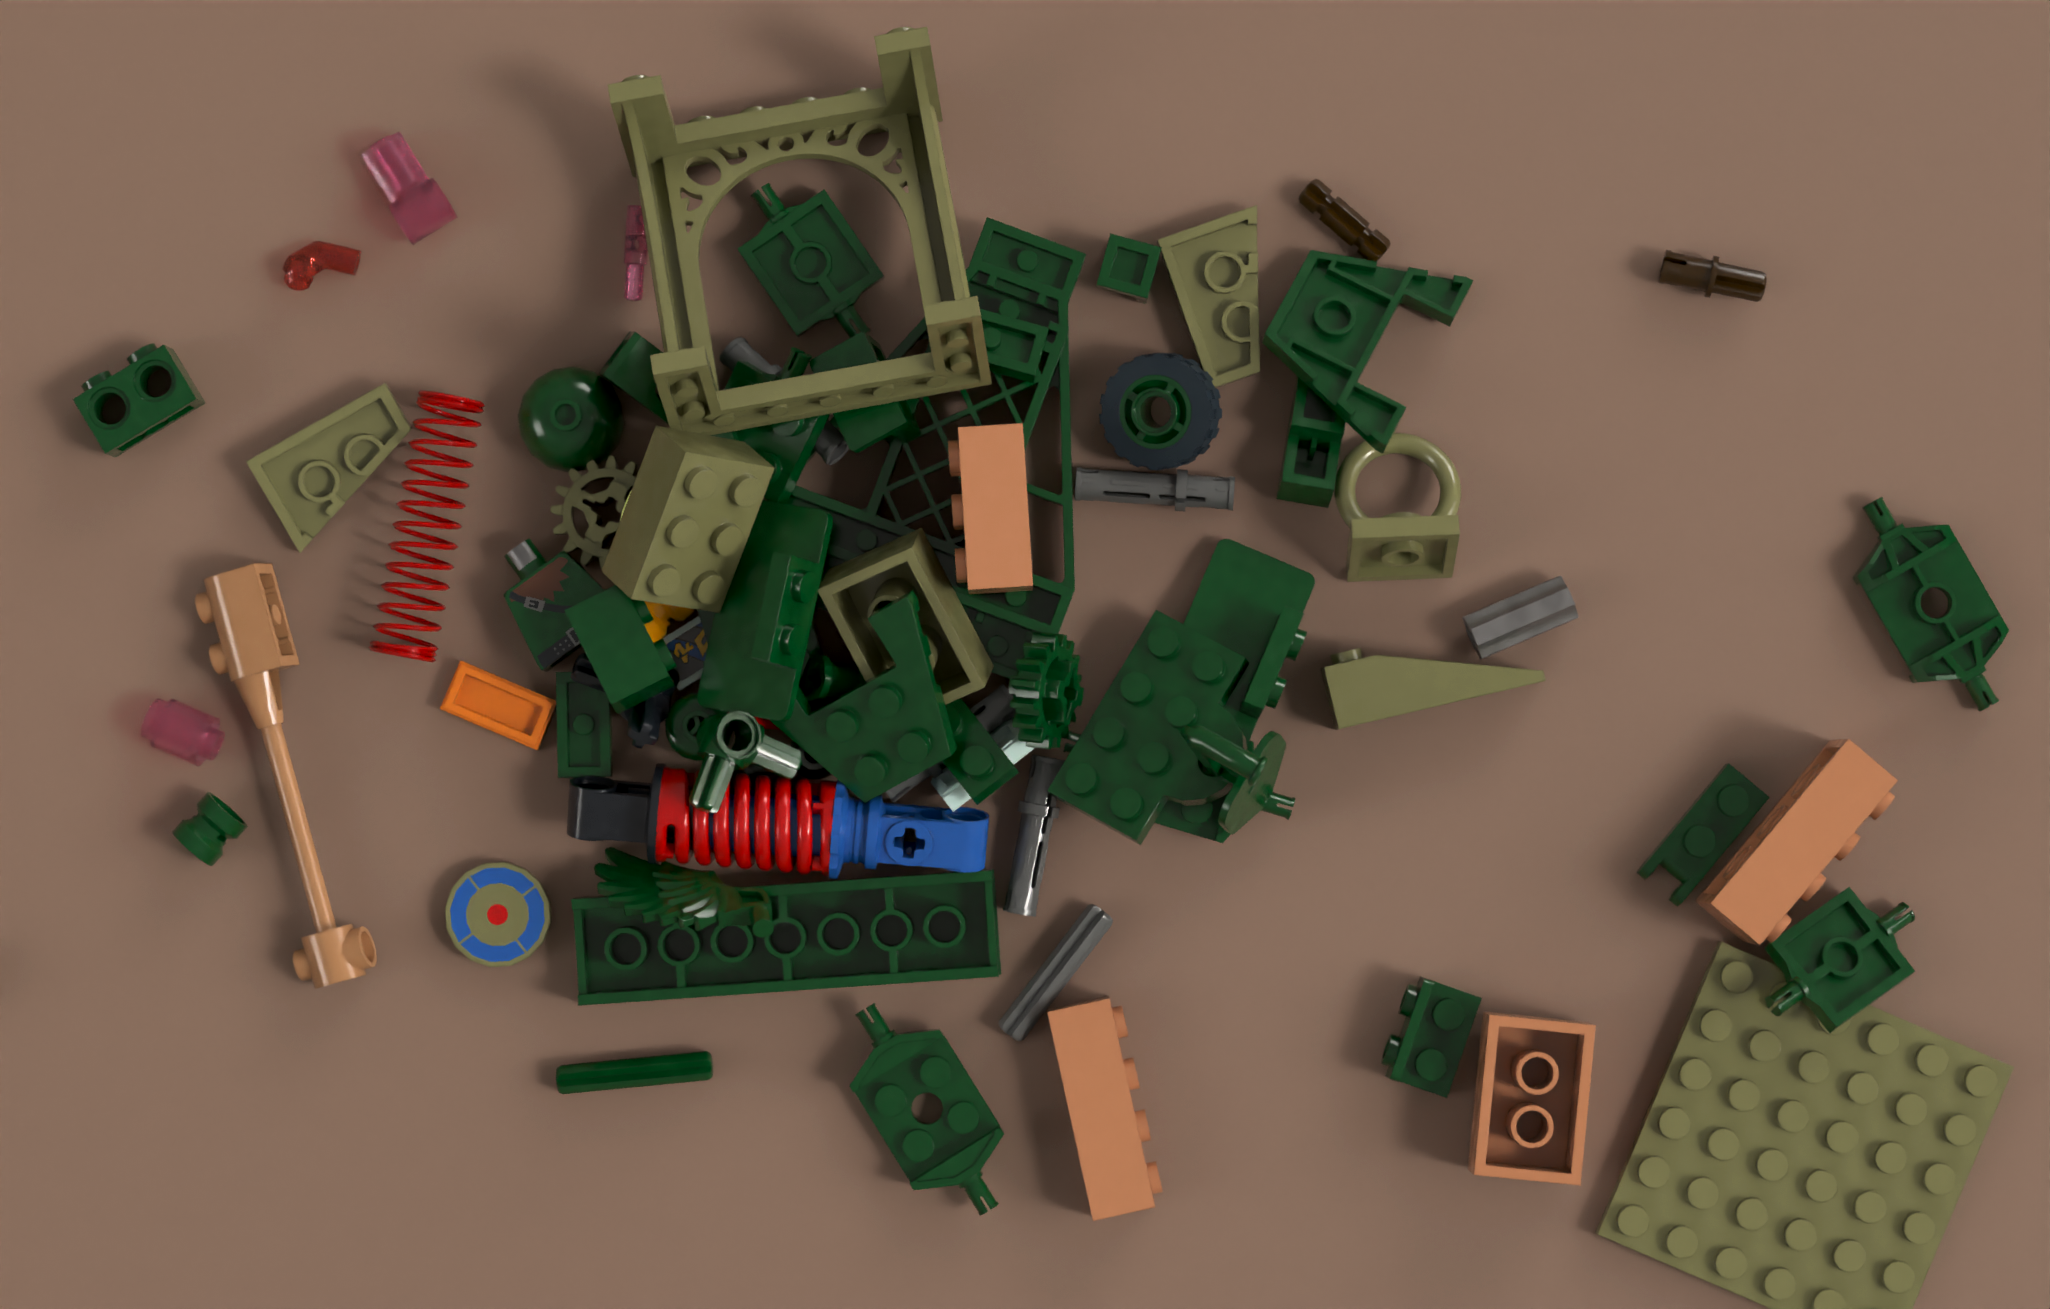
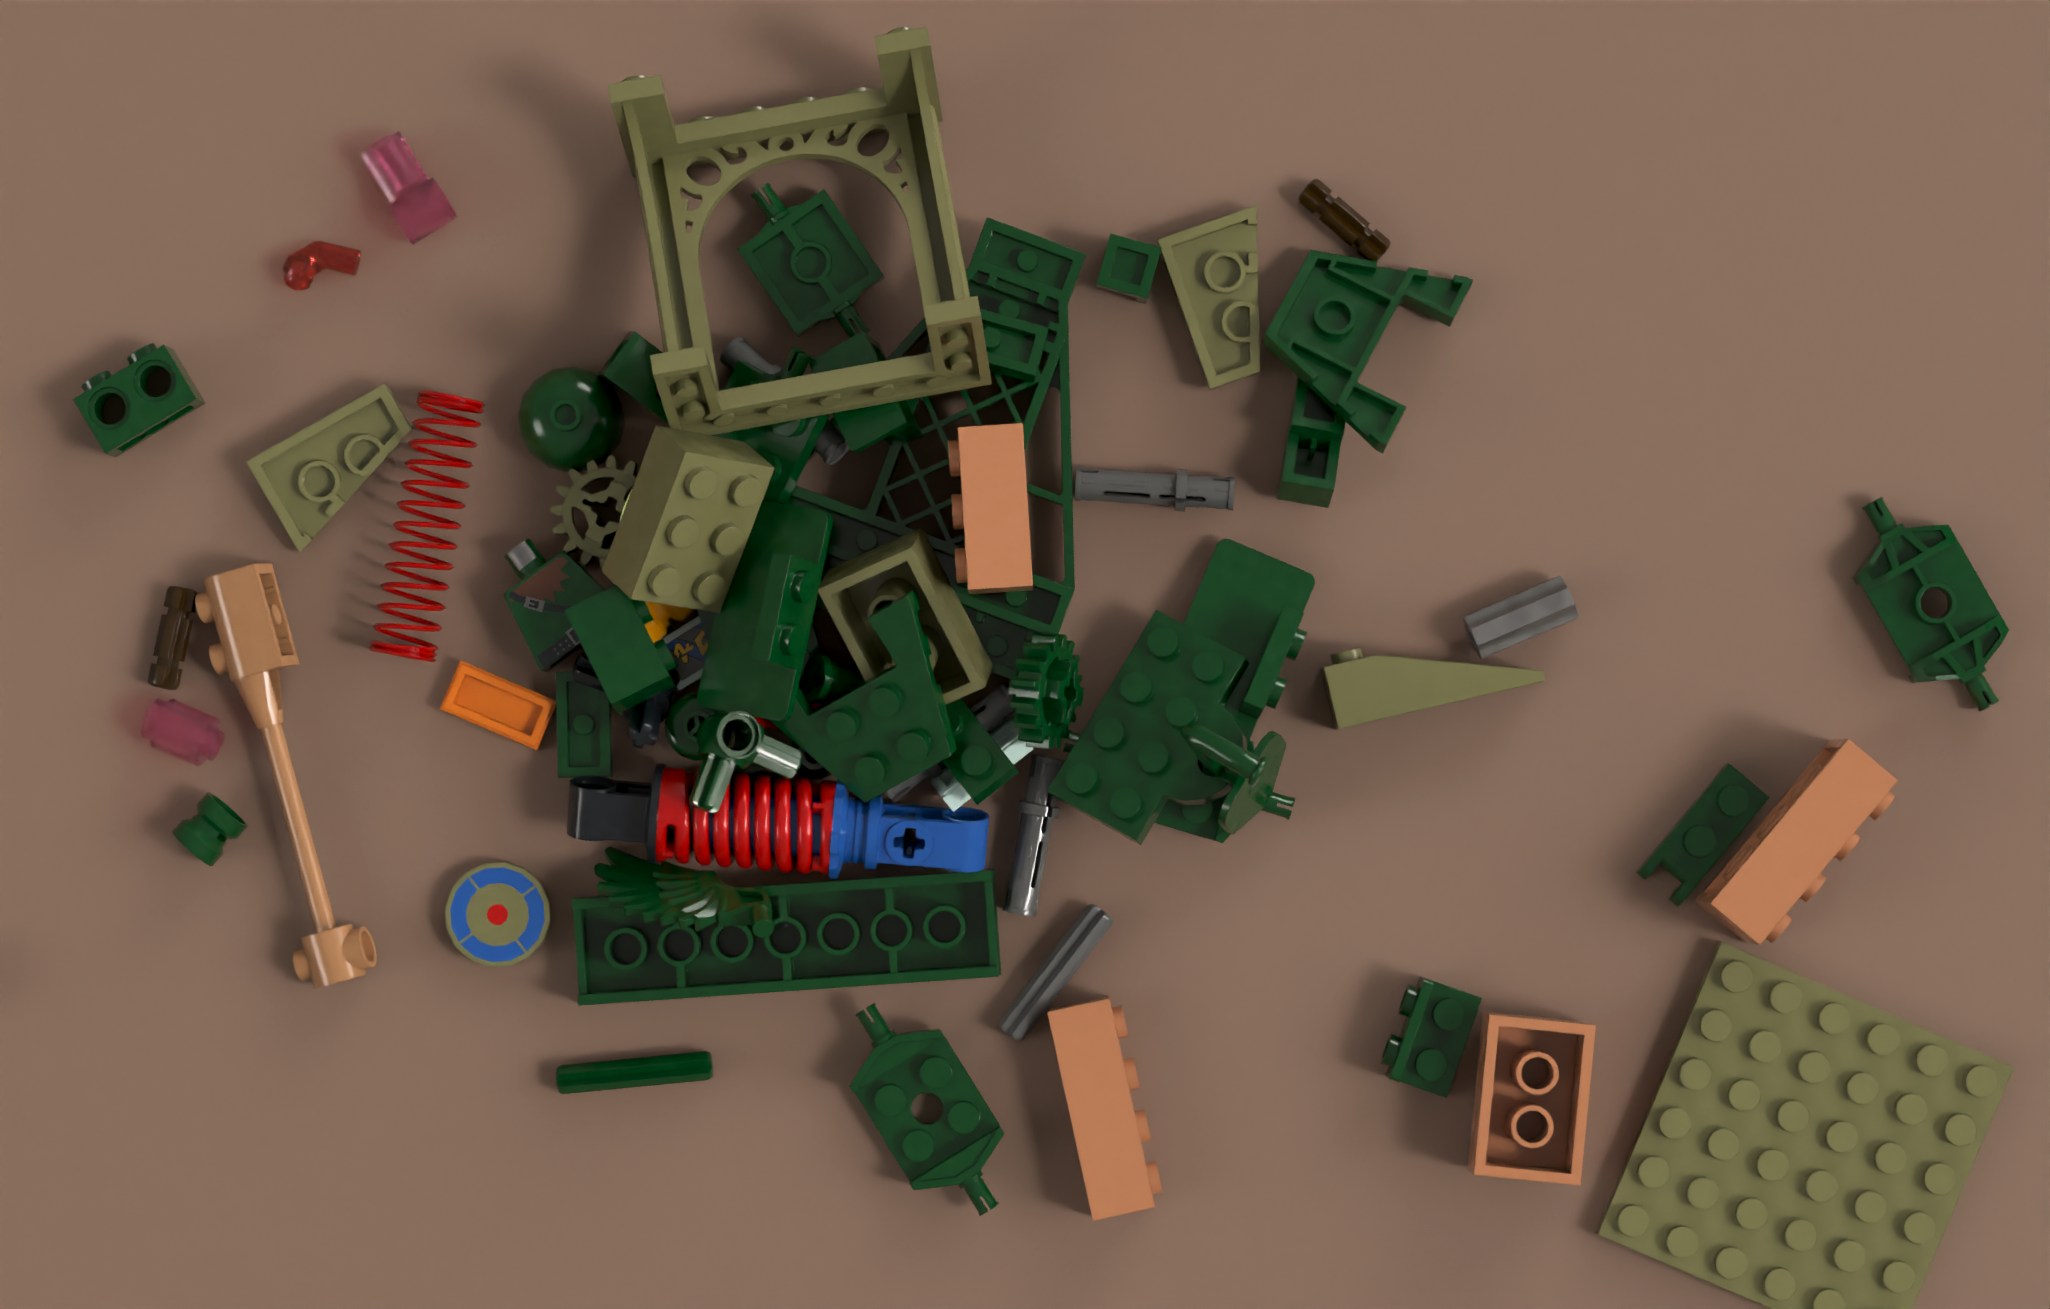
(172, 638): none -> dark brown axle
(634, 258): clear pink pin -> none
(1129, 418): black wheel -> none
(1400, 542): olive tile -> none
(1712, 276): dark brown axle -> none
(1840, 959): dark green plate -> none

